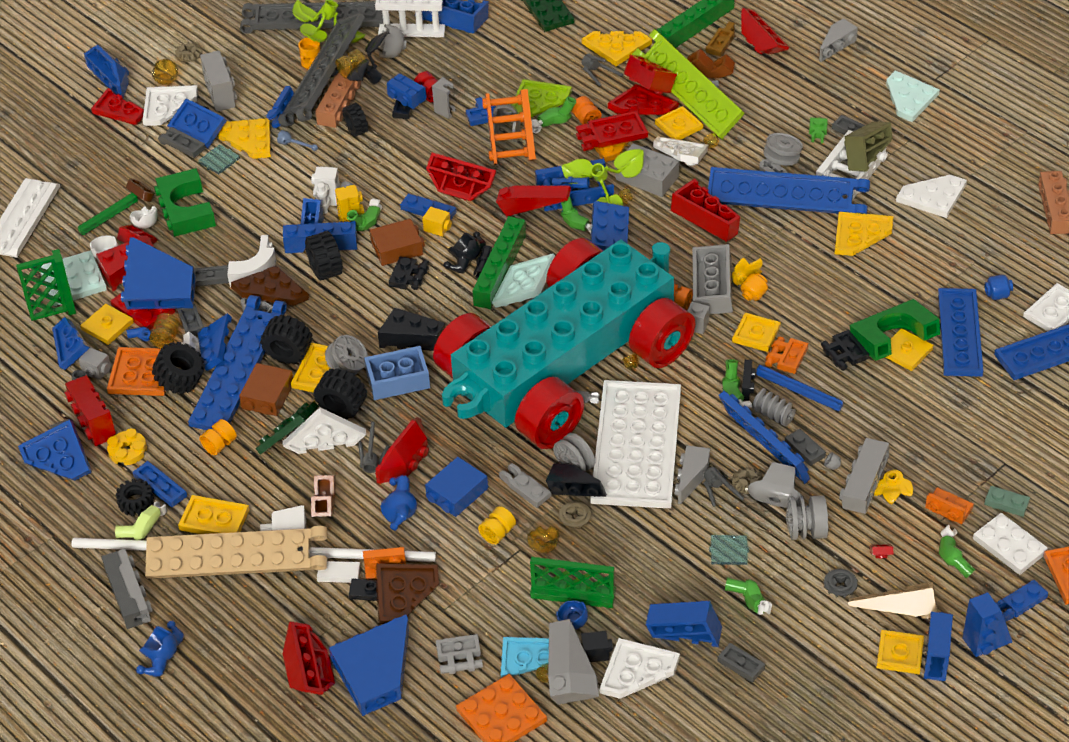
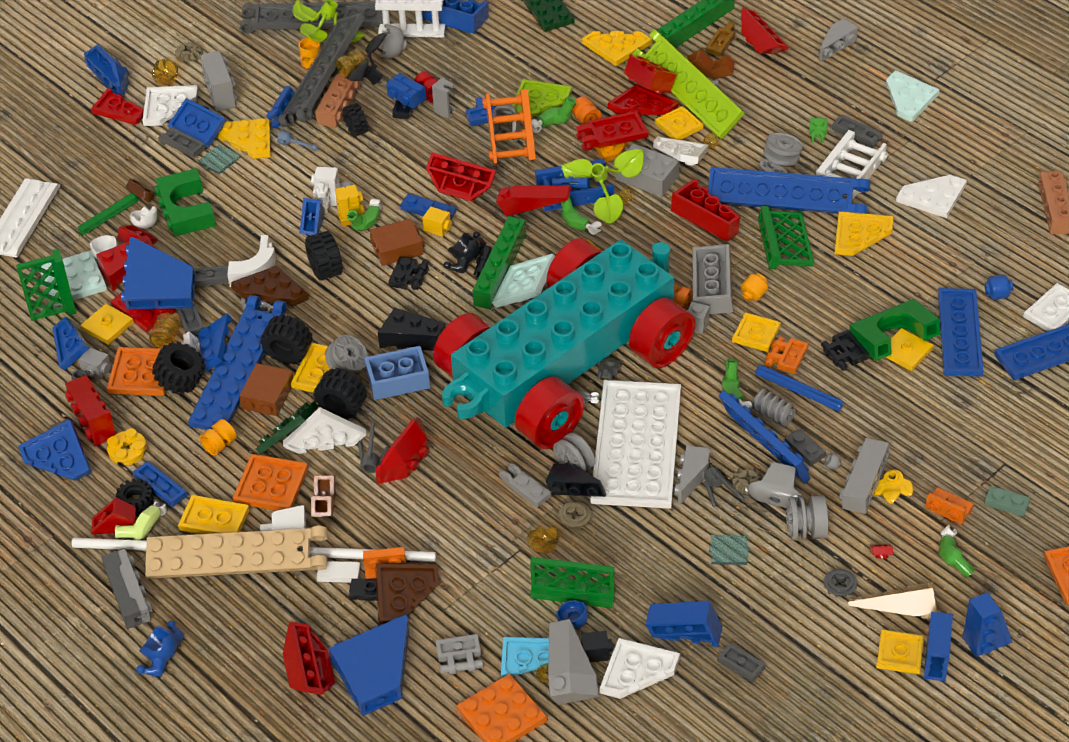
(115, 513): none -> red slope
(141, 332): blue arm -> none
(270, 482): none -> orange plate
(343, 233): blue arch -> none
(400, 503): blue piece -> none
(456, 486): blue brick -> none
(497, 526): yellow wheel -> none
(592, 62): dark grey plant -> none
(608, 368): none -> dark grey plate
(609, 224): blue plate -> none
(630, 362): clear yellow hinge -> none
(744, 269): yellow plate -> none
(748, 386): black plate -> none
(752, 593): bright green arm -> none
(772, 238): none -> green fence
(866, 143): olive wedge -> none
(1010, 543): white plate -> none
(1022, 600): blue hinge -> none

